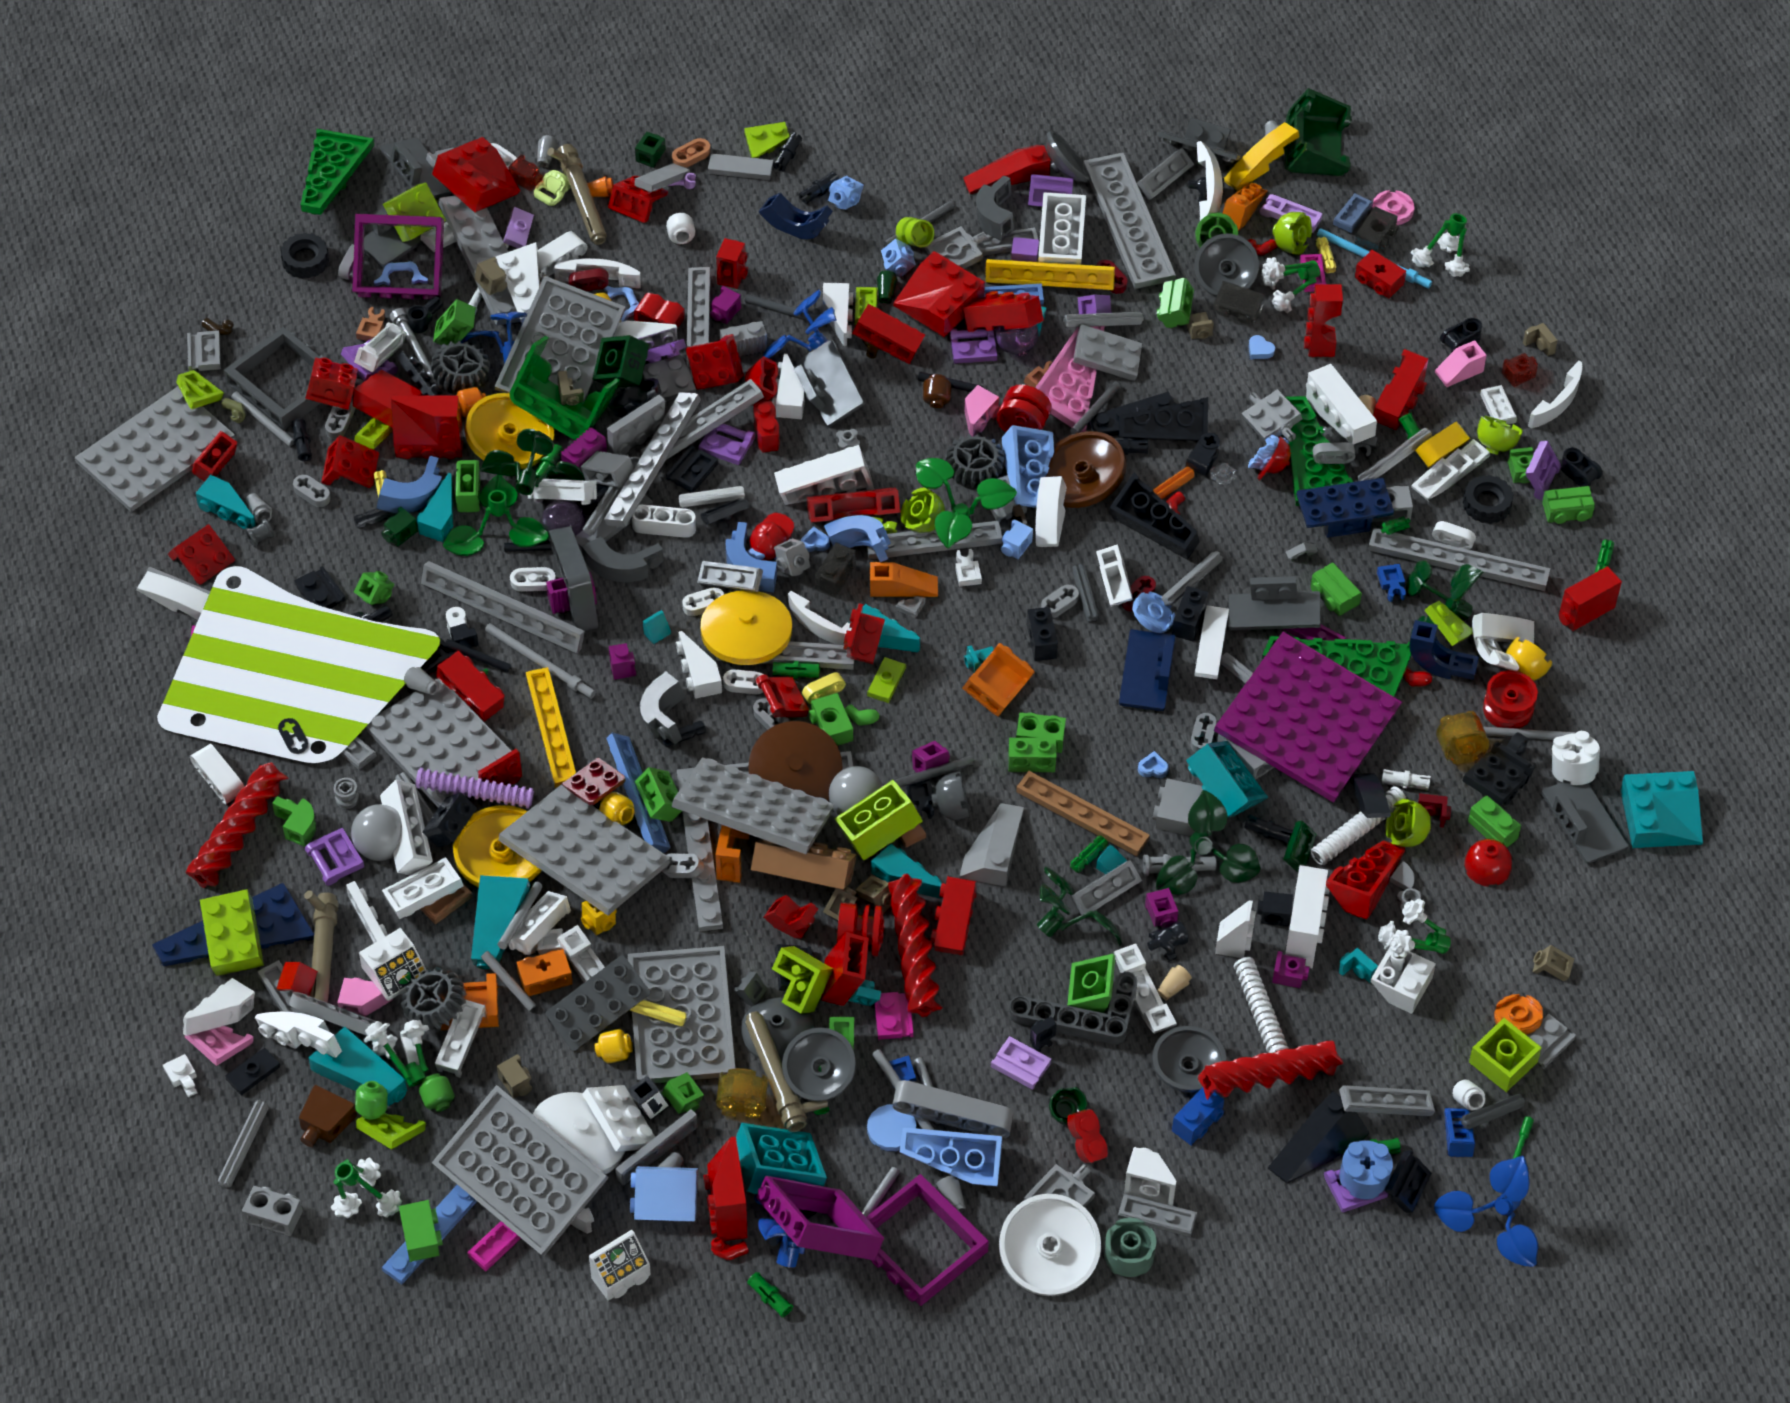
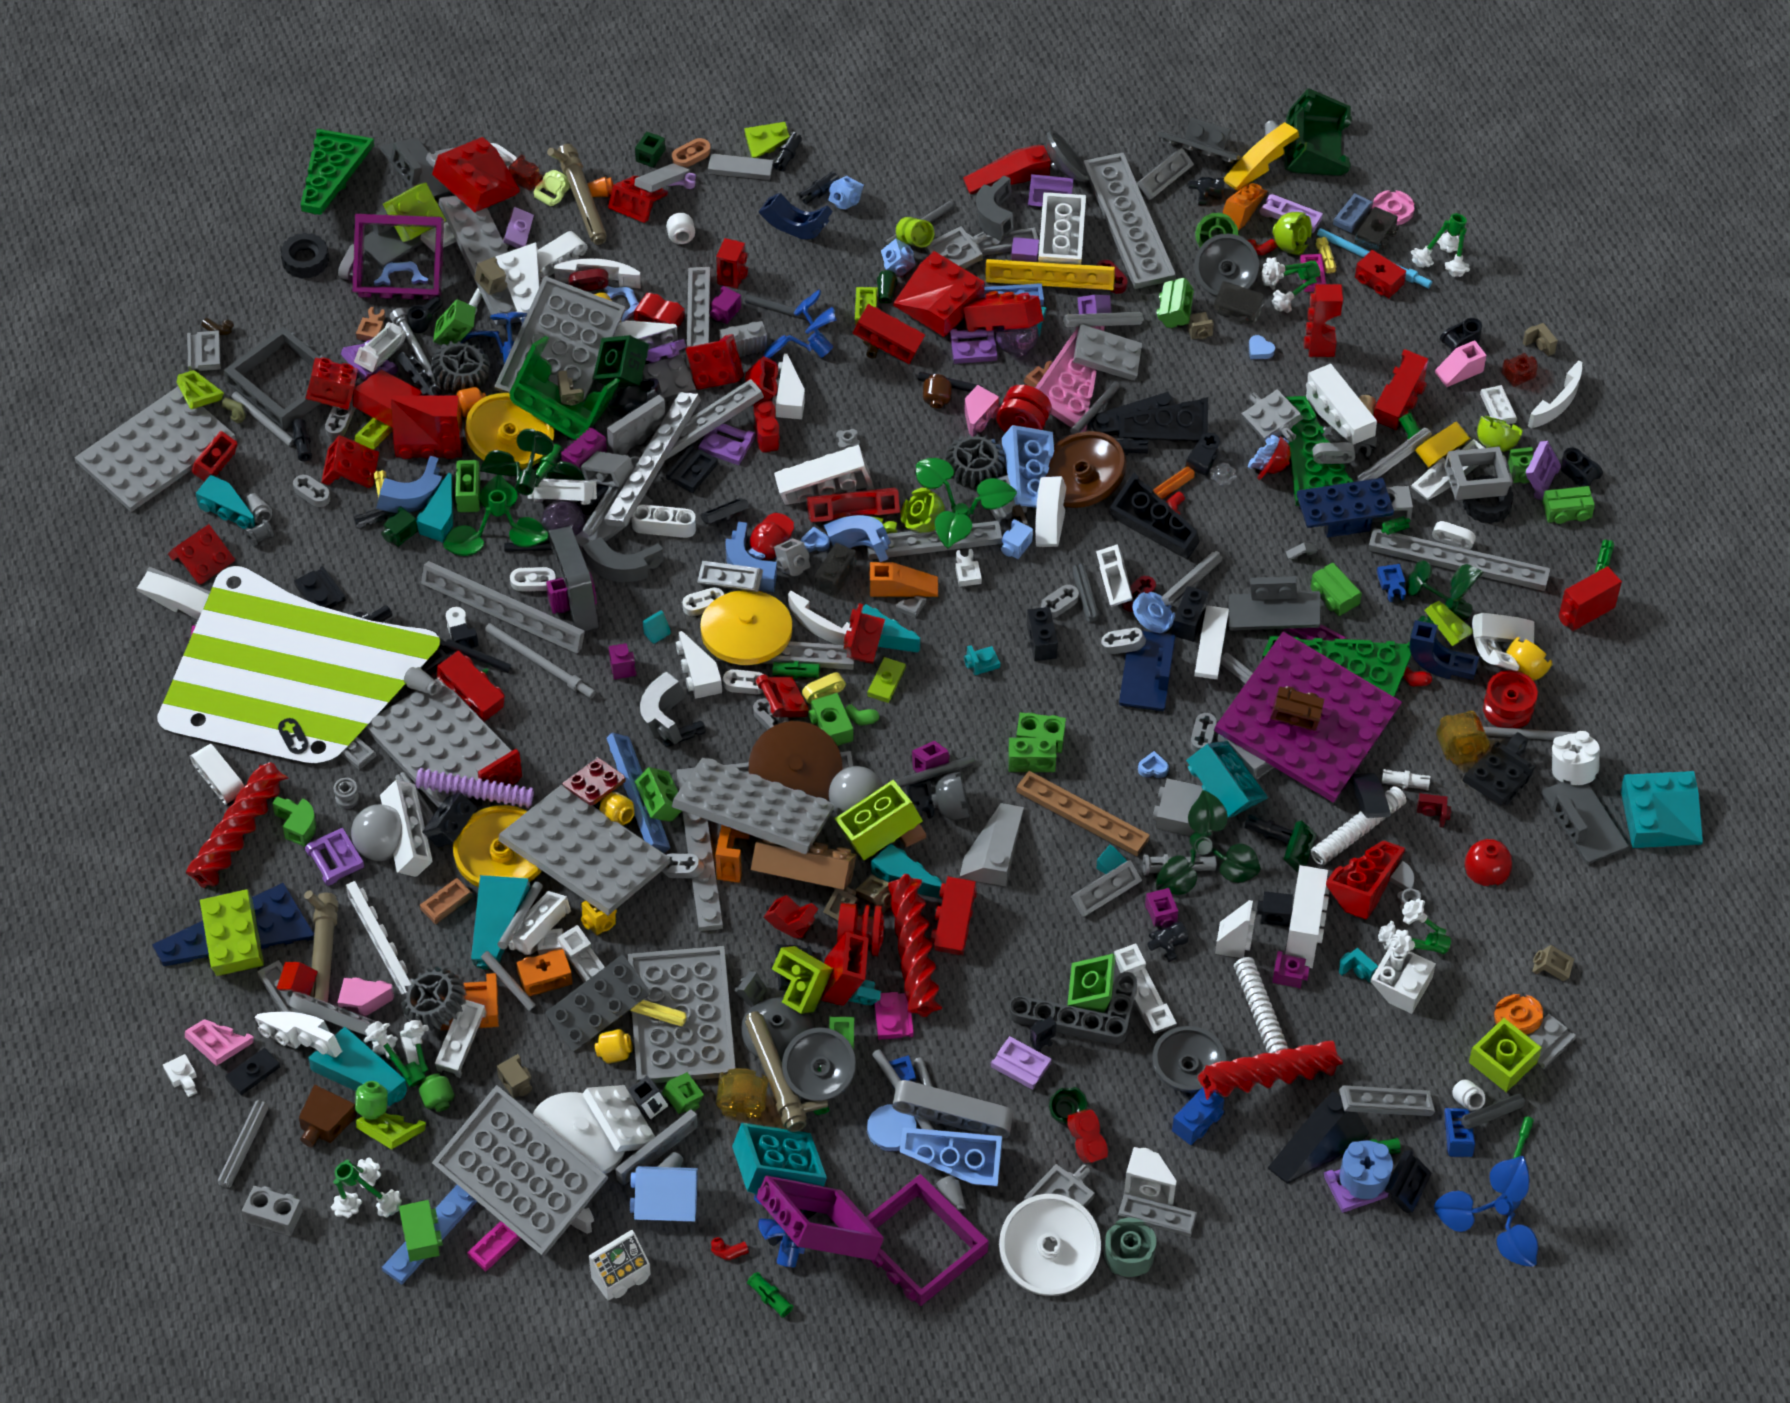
(222, 1008): white slope -> none
(374, 587): bright green brick -> none
(392, 963): white slope -> none
(422, 888): white plate -> none
(544, 144): light grey cone -> none
(551, 725): yellow plate -> none
(711, 496): white axle -> none
(727, 1193): red slope -> none
(828, 383): bracket -> none
(839, 297): white slope -> none
(881, 1191): light grey bar -> none
(998, 679): orange panel -> none
(1054, 919): dark green plant -> none
(1089, 854): green axle -> none
(1123, 641): none -> light grey beam
(1174, 982): tan cone -> none
(1213, 179): white slope -> none
(1297, 708): none -> reddish brown brick
(1408, 824): lime cylinder -> none
(1477, 488): none -> light grey window
(1494, 822): bright green brick -> none

